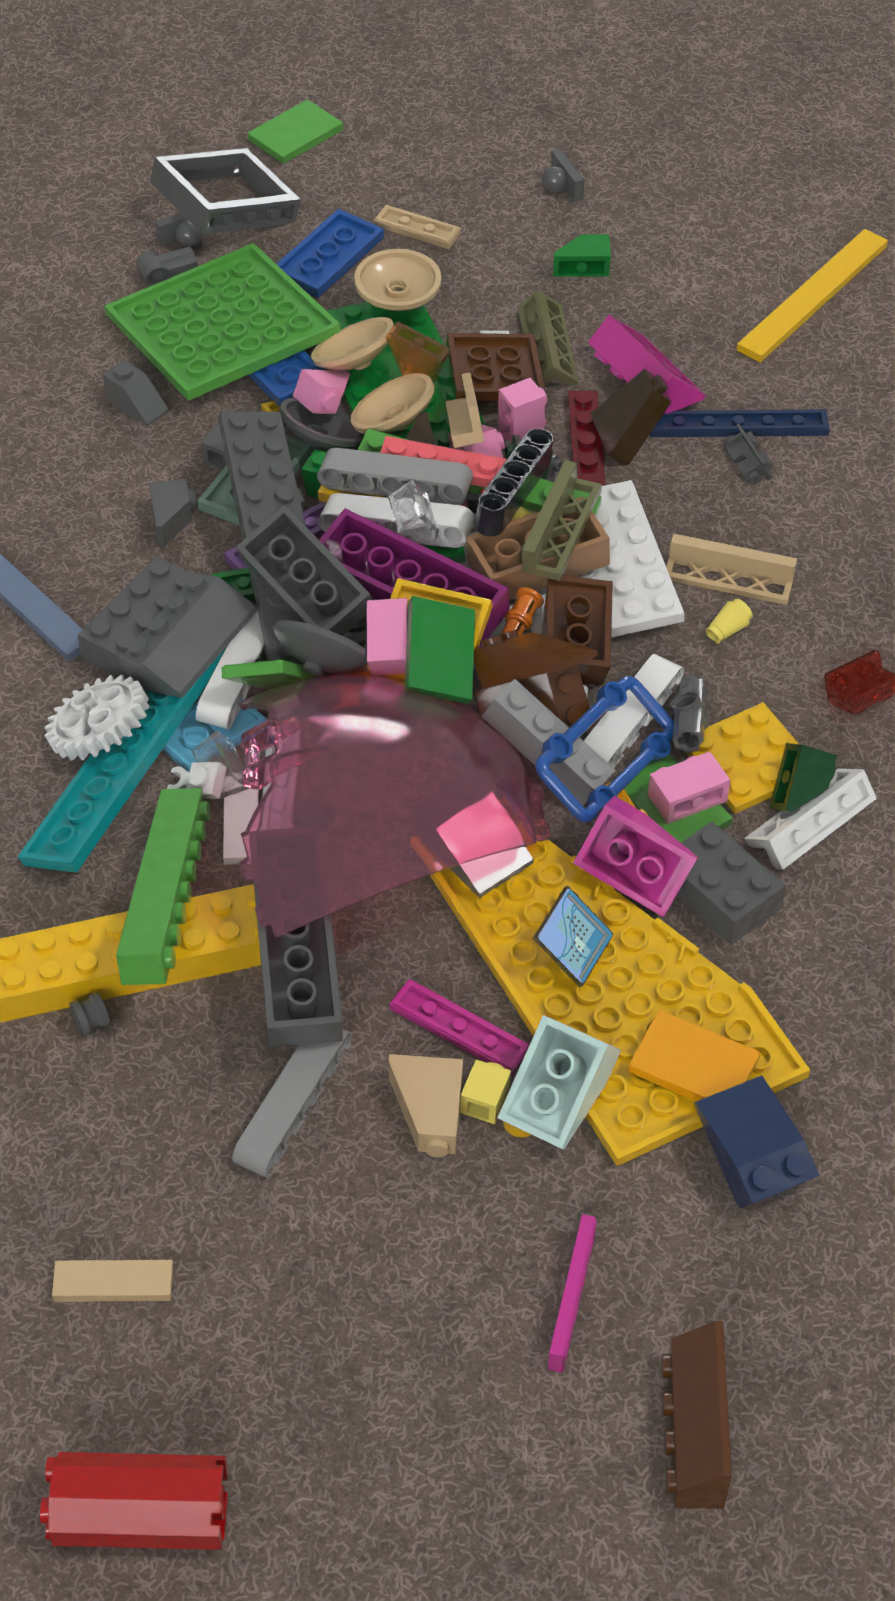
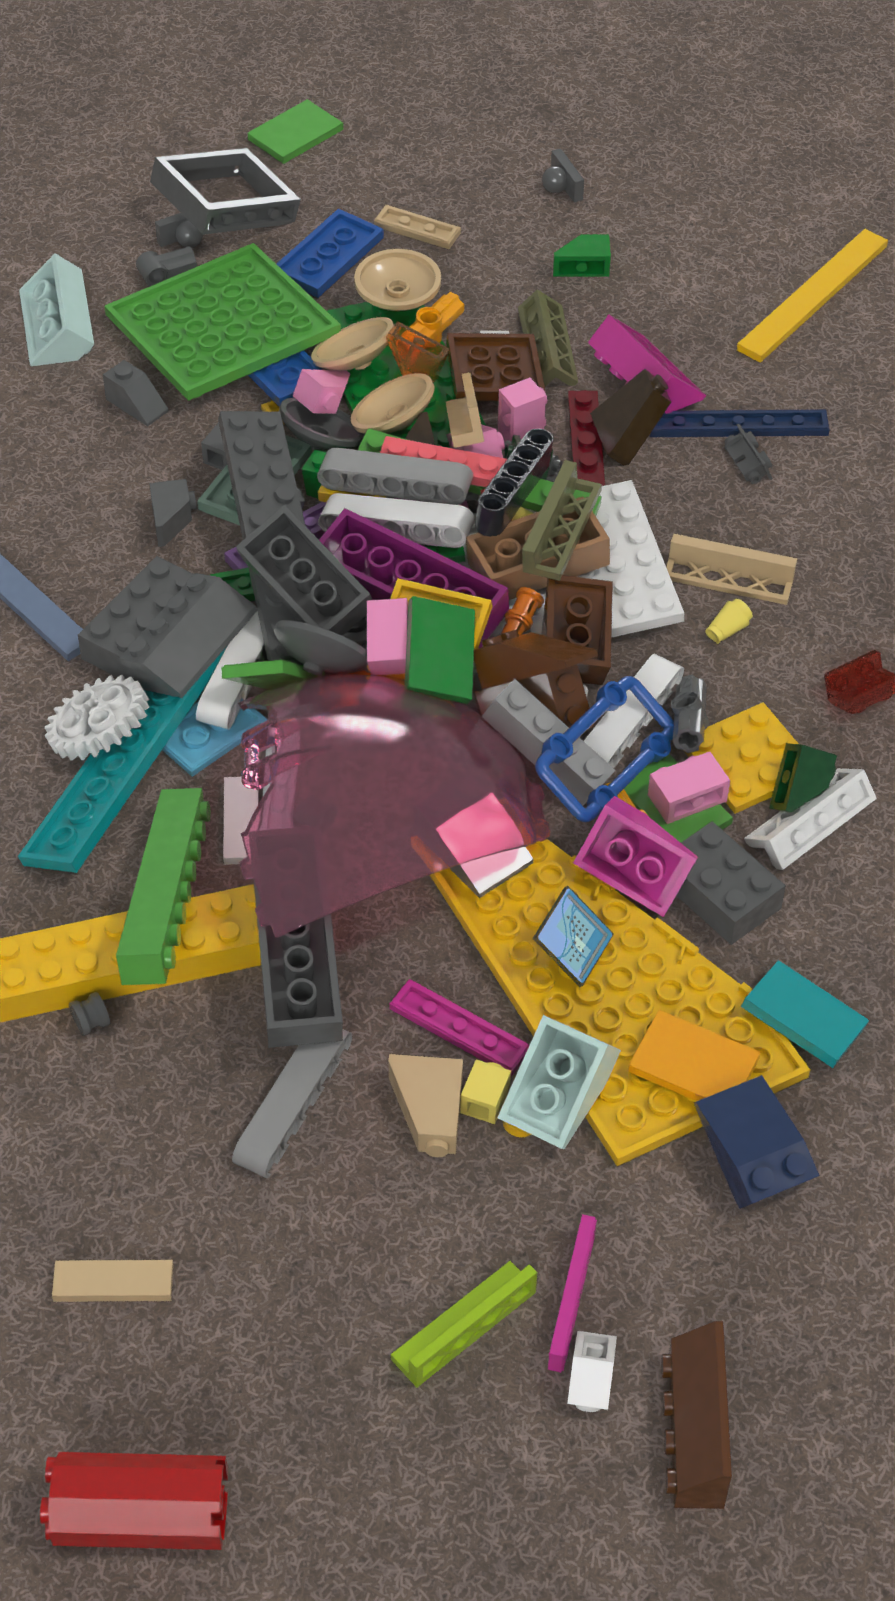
(56, 314): none -> light aqua slope
(202, 775): white plate -> none
(220, 749): clear slope -> none
(412, 509): clear slope -> none
(435, 319): none -> light orange piece
(465, 1322): none -> lime fence
(592, 1371): none -> white slope
(805, 1013): none -> teal tile

